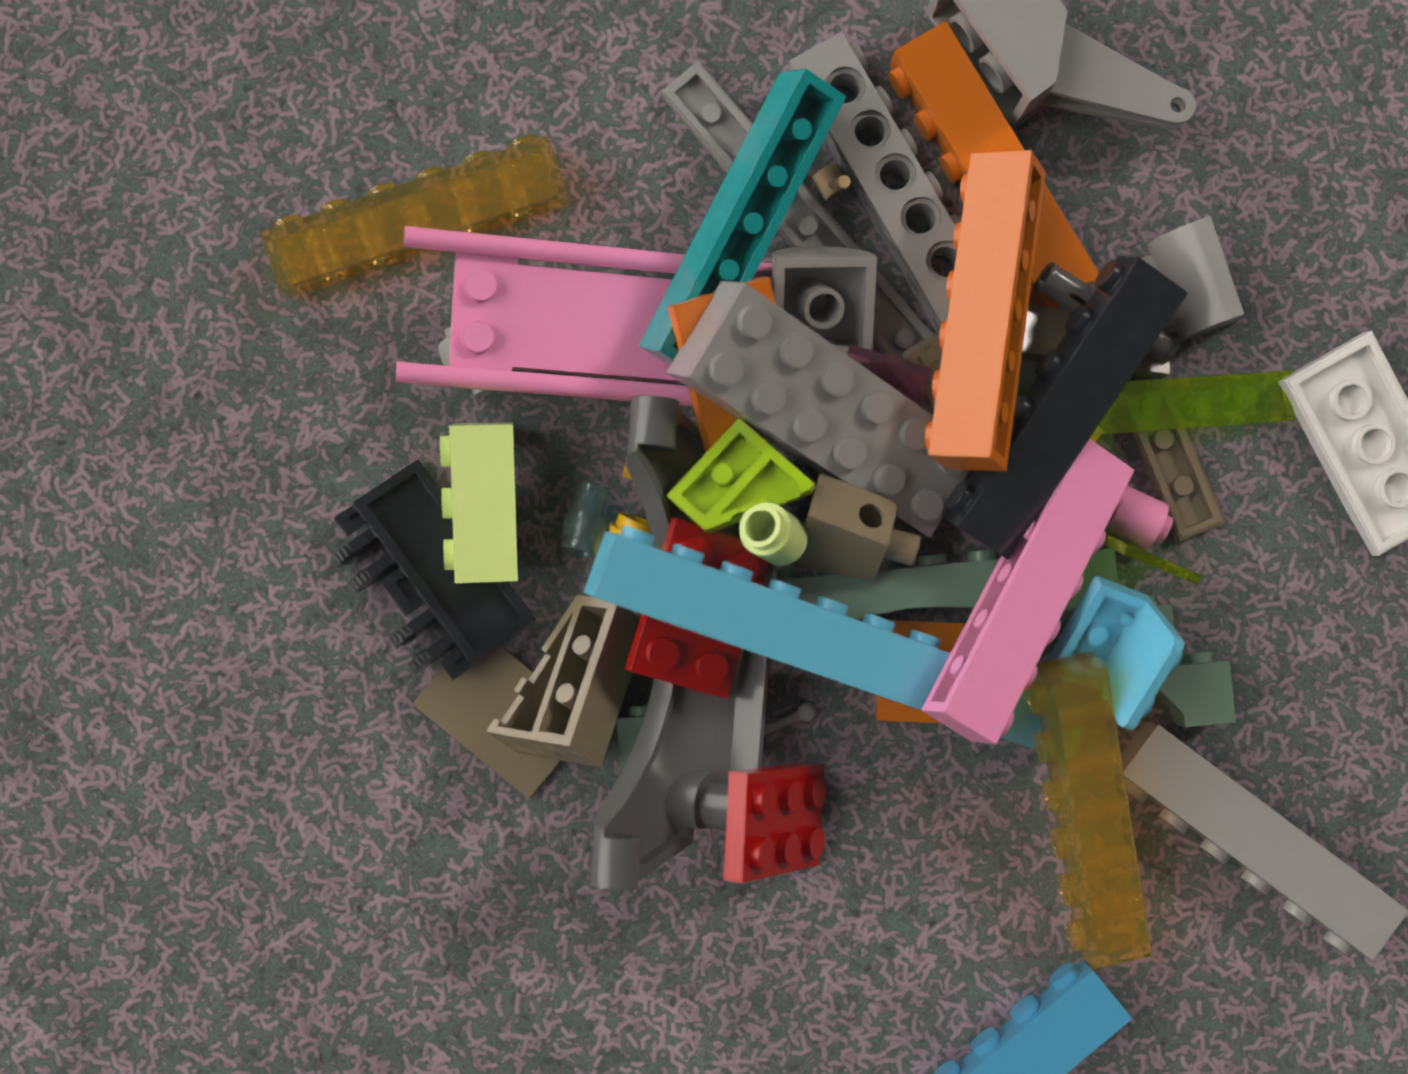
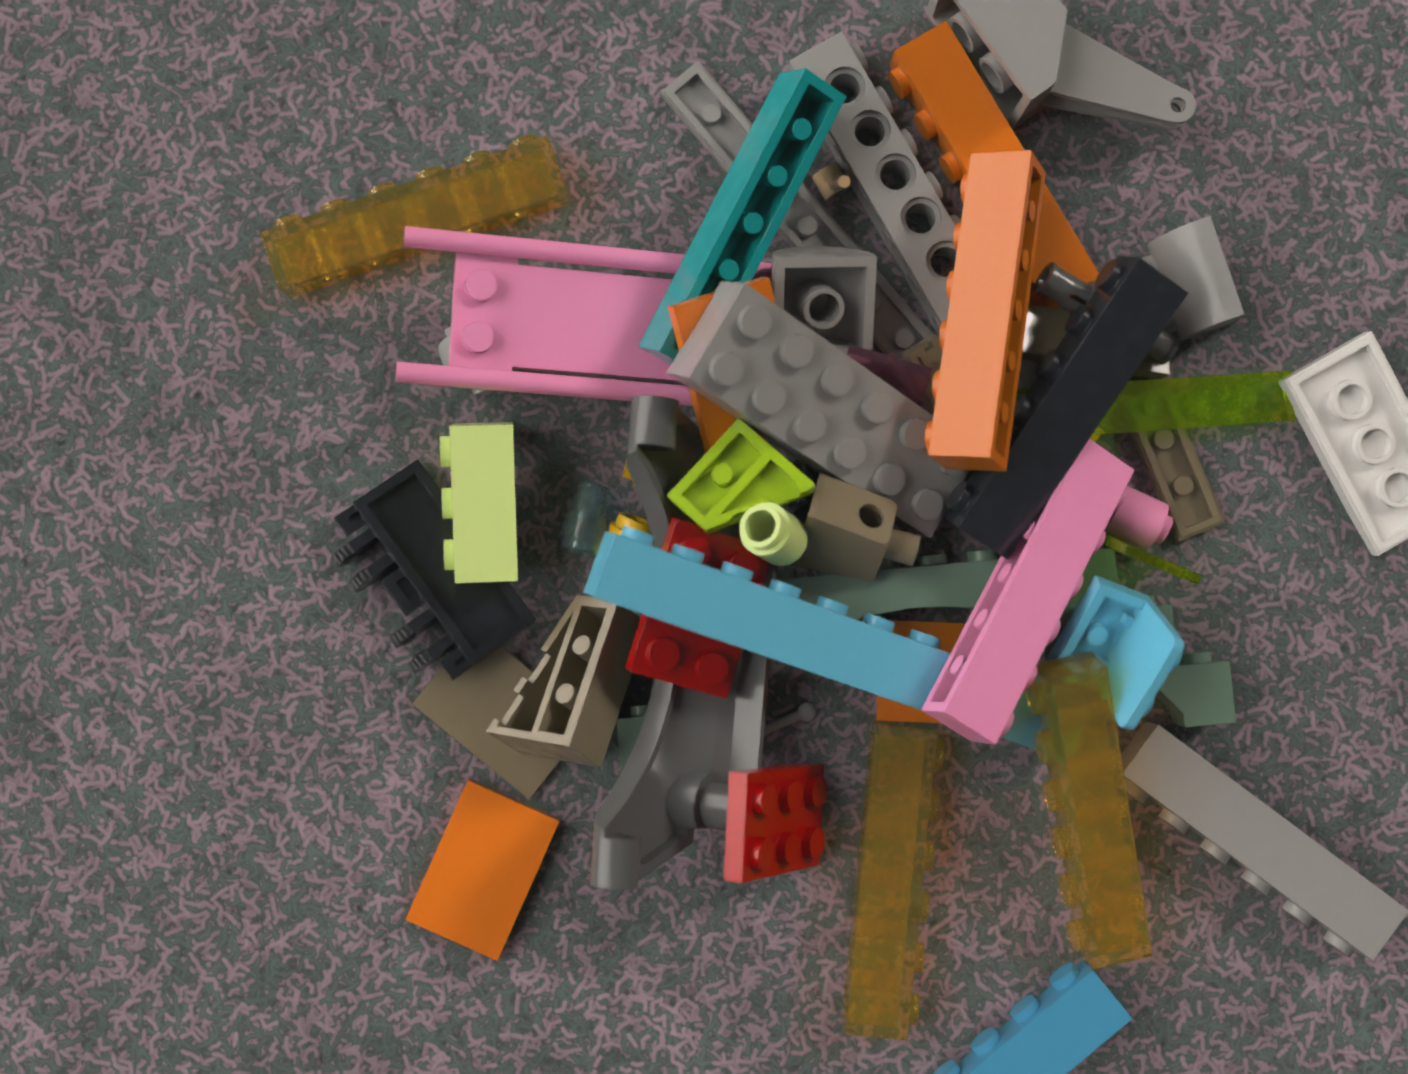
(483, 869): none -> orange tile
(890, 880): none -> clear yellow brick

